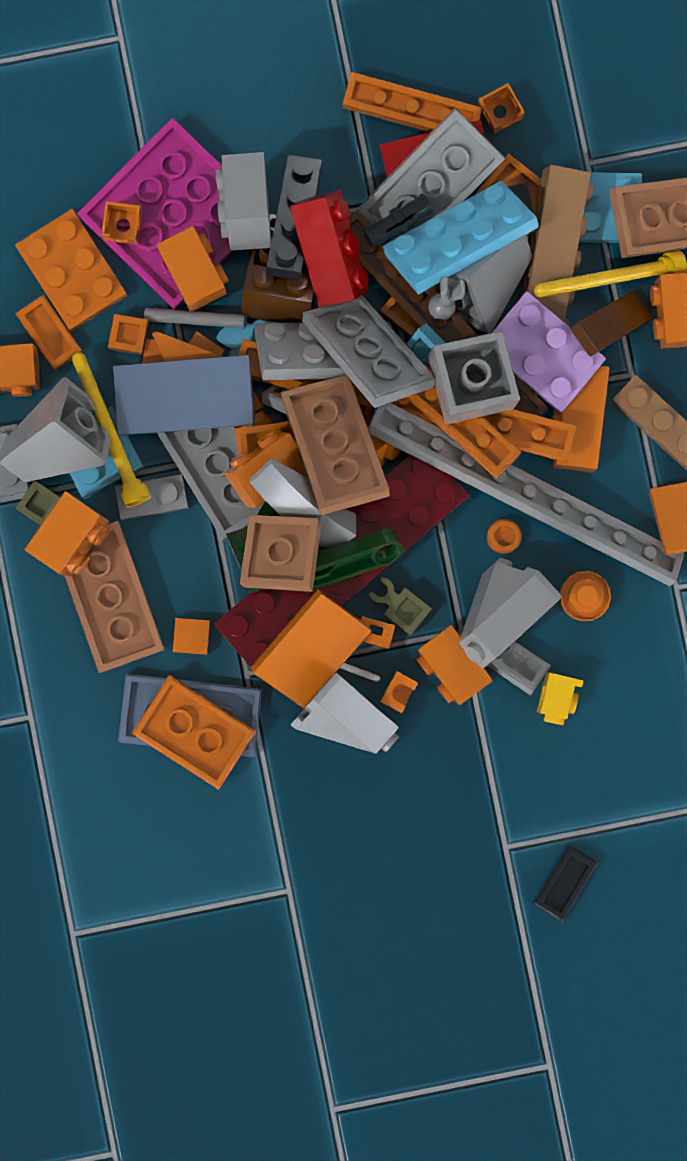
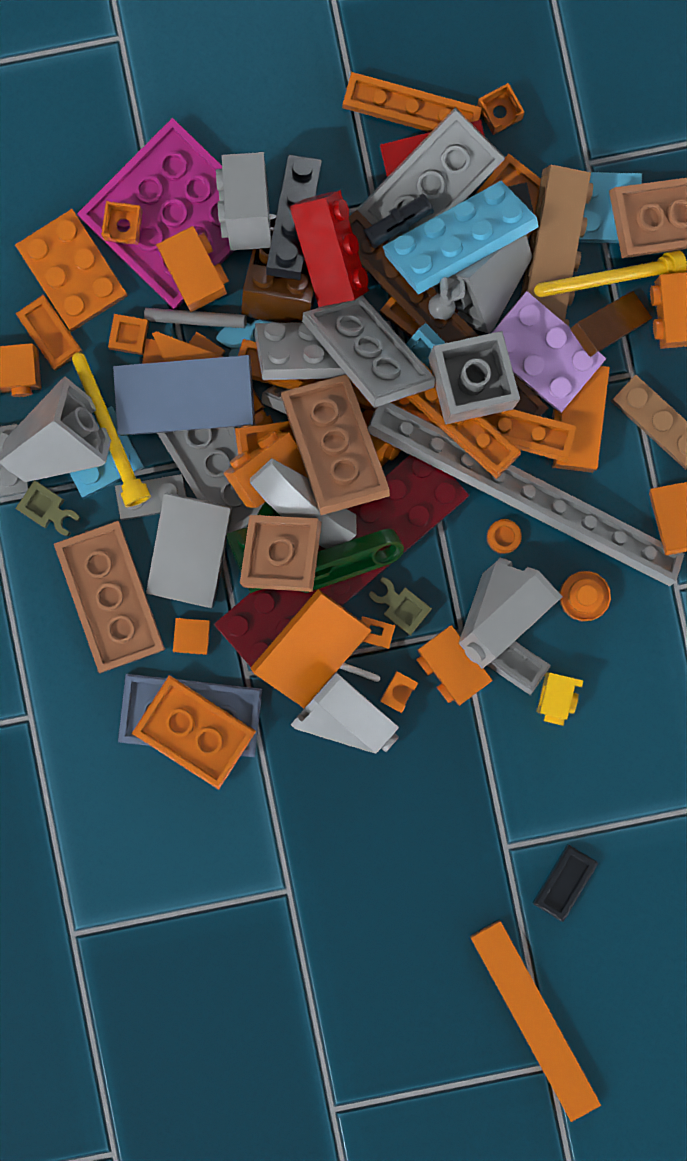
(68, 536): orange brick -> none
(189, 550): none -> light grey tile
(535, 1020): none -> orange tile

